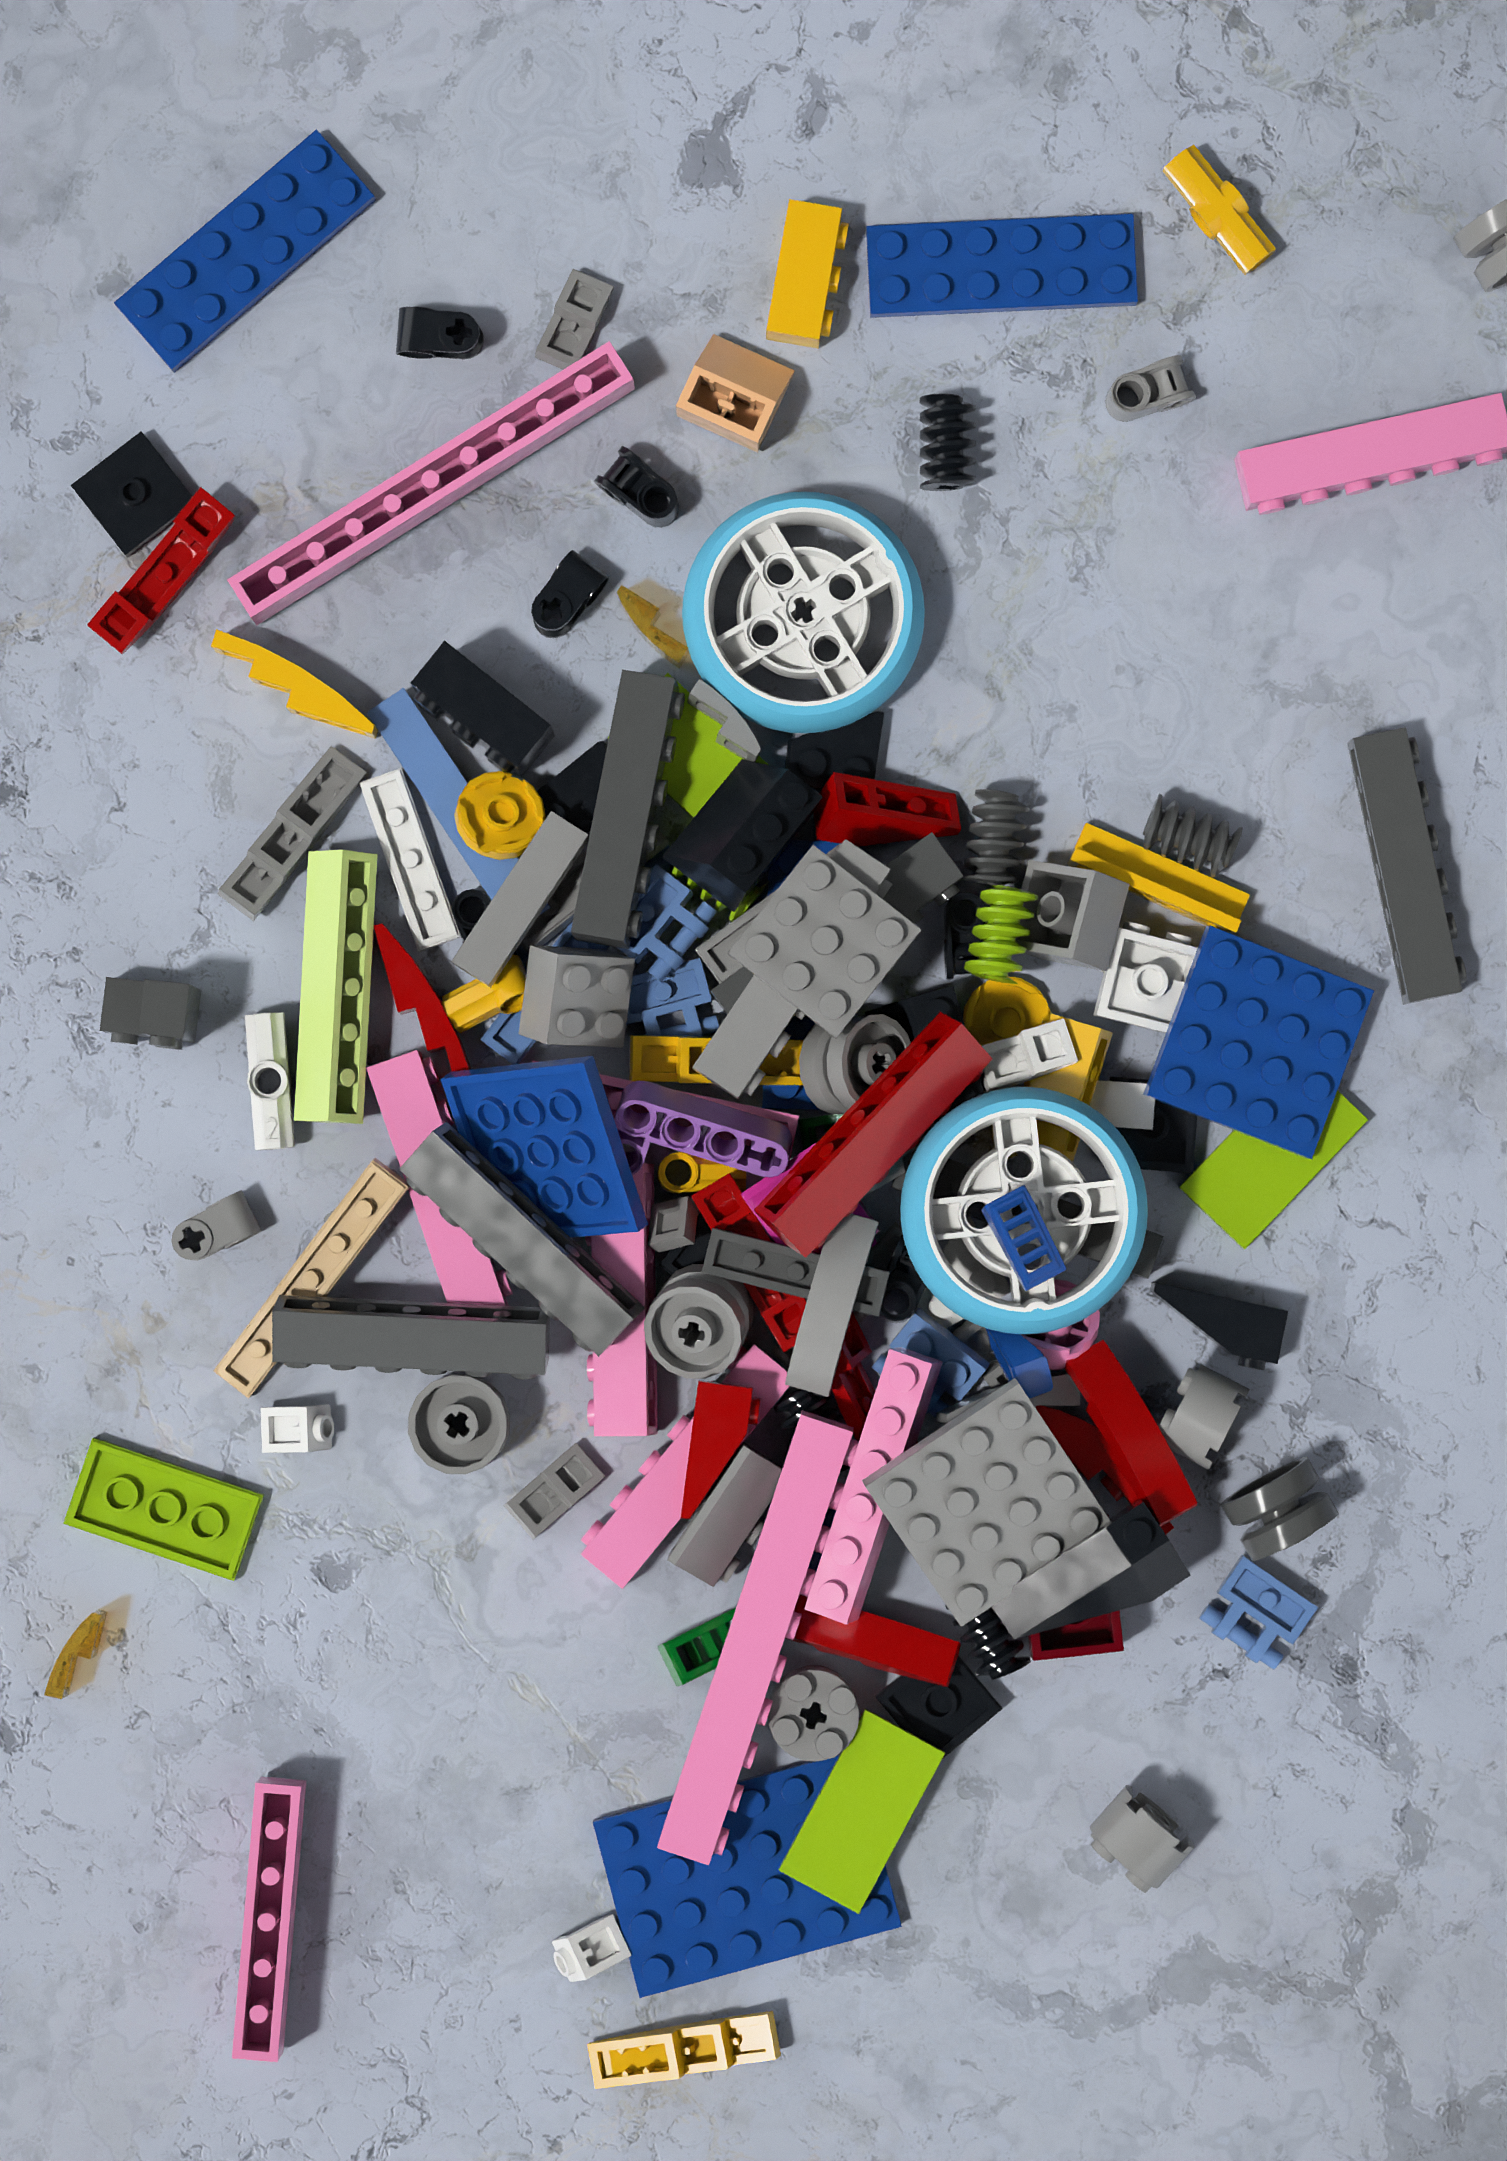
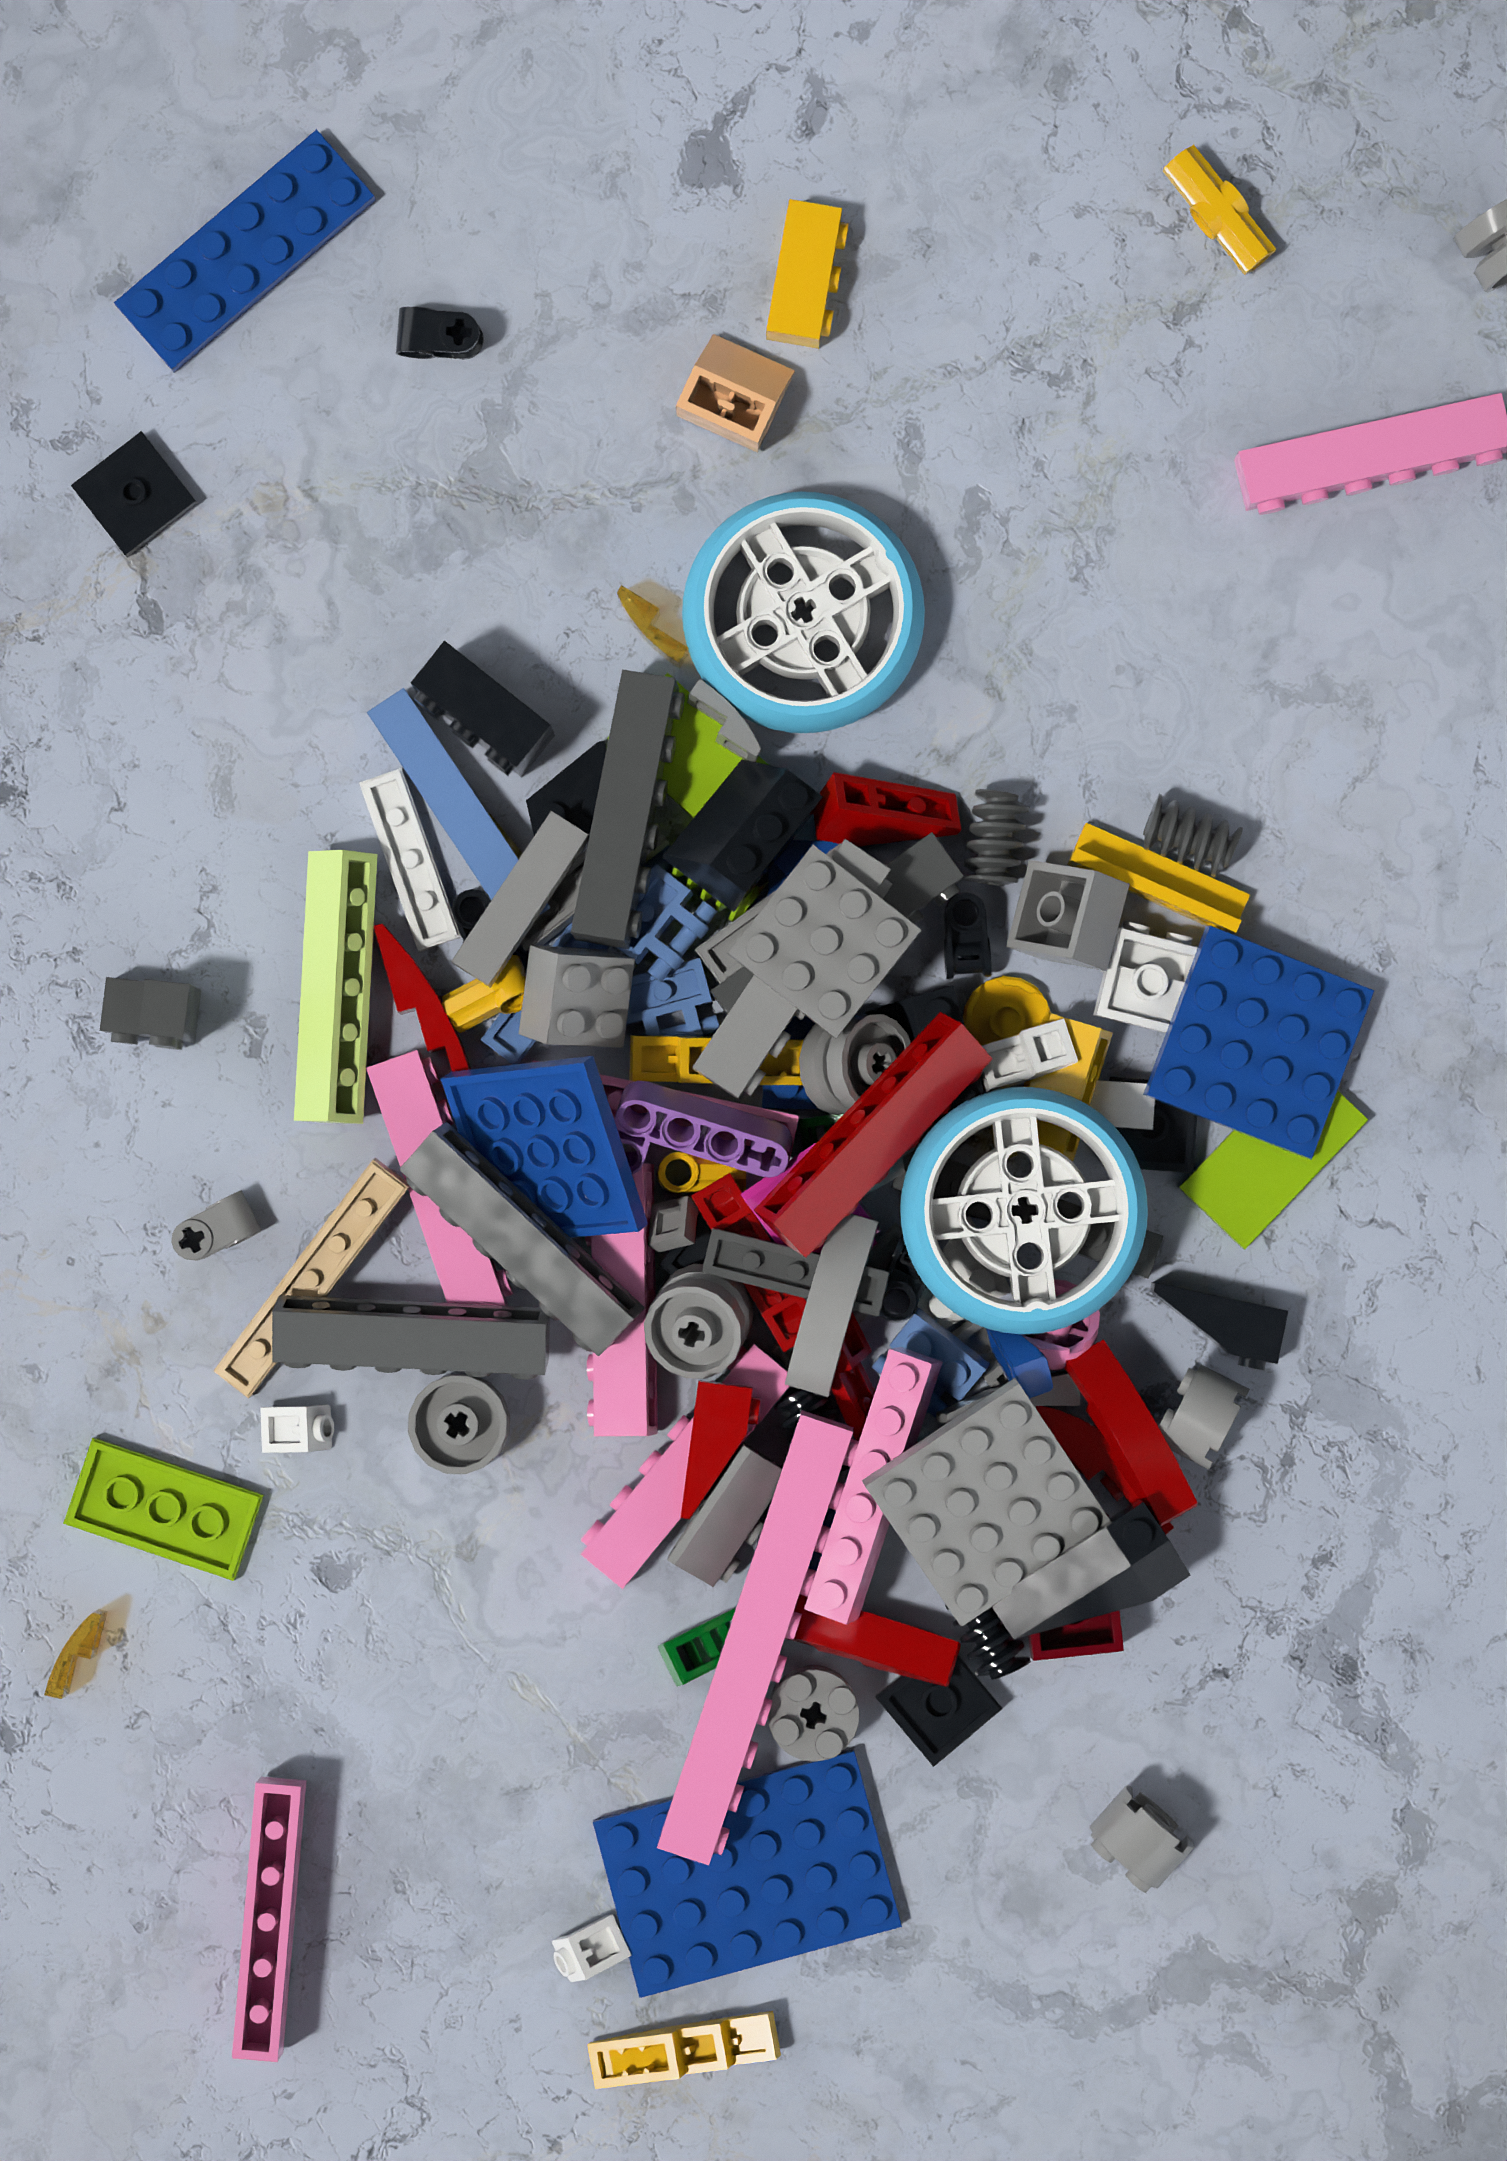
(164, 572): red slope -> none
(269, 1051): white piece -> none
(292, 833): light grey slope -> none
(308, 694): yellow slope -> none
(432, 483): bright pink brick -> none
(499, 815): yellow tile -> none
(554, 1491): light grey slope -> none
(573, 589): black piece -> none
(574, 320): light grey slope -> none
(633, 483): black piece -> none
(841, 750): black wing -> none
(861, 1811): lime tile -> none
(945, 442): black piece -> none
(999, 933): lime piece -> none
(1001, 265): blue plate -> none
(1009, 1246): blue slope -> none
(1158, 389): light grey piece -> none
(1266, 1600): medium blue plate -> none
(1282, 1515): dark grey wheel -> none
(1405, 865): dark grey brick -> none

